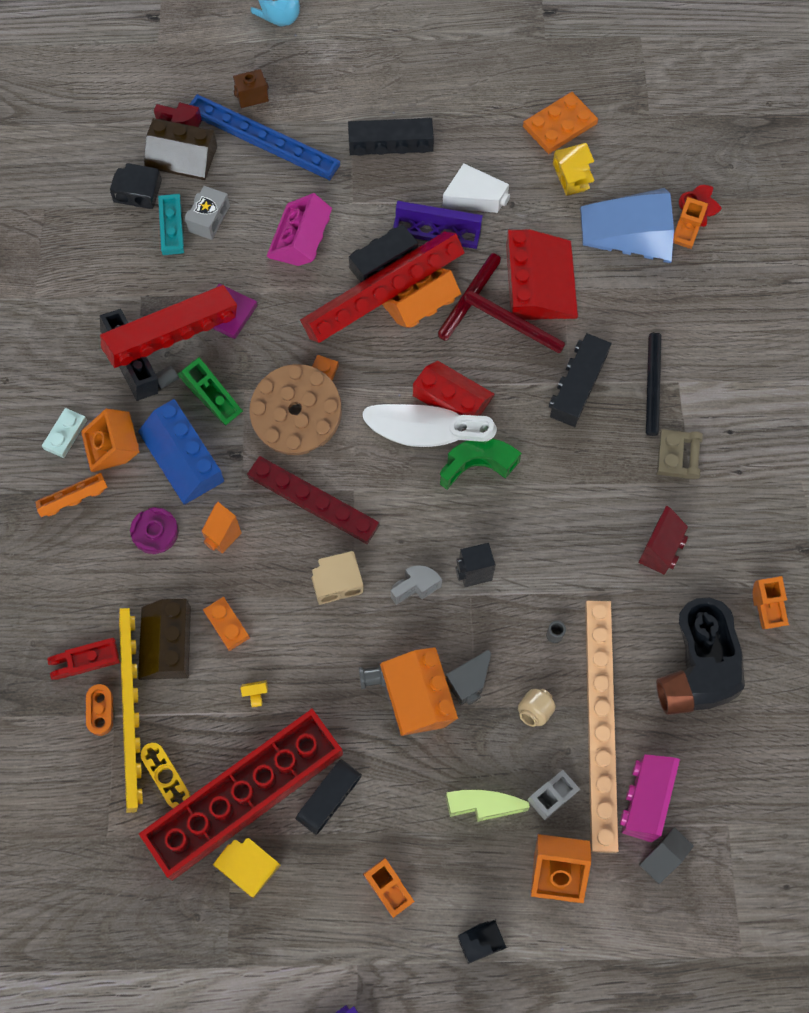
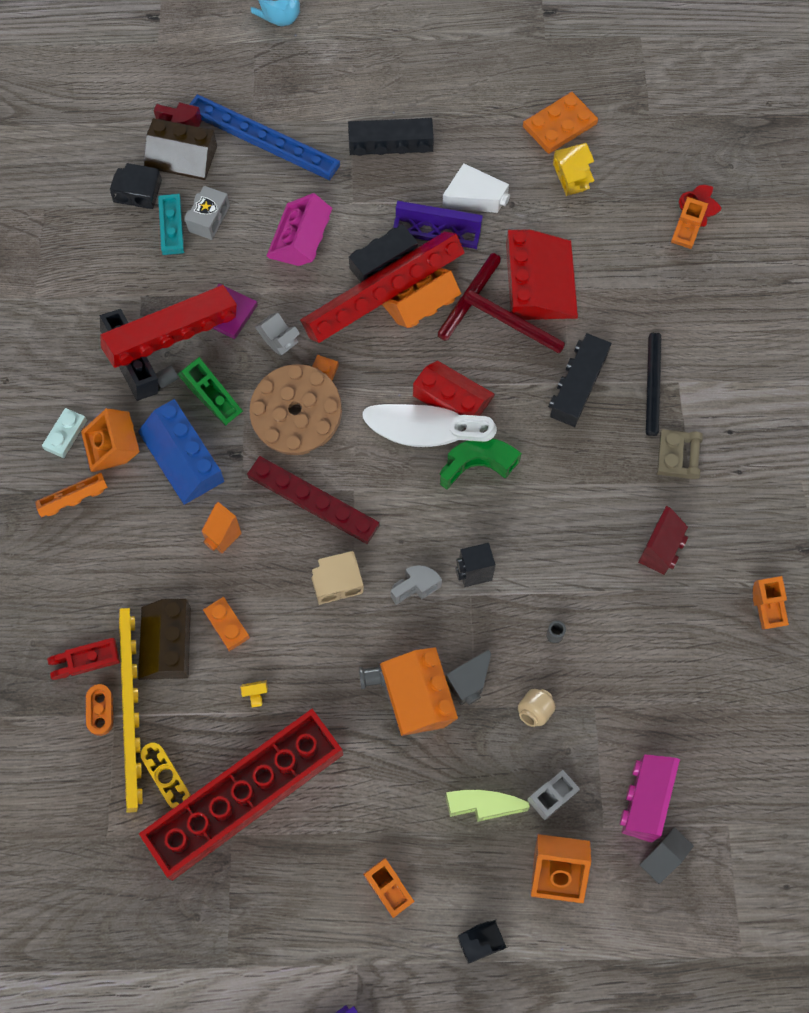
(154, 530): magenta tile -> none
(247, 866): yellow piece -> none
(250, 88): reddish brown head -> none
(277, 333): none -> light grey brick
(328, 797): black beam -> none
(601, 728): light nougat plate -> none
(631, 224): medium blue wedge -> none
(711, 657): black piece -> none

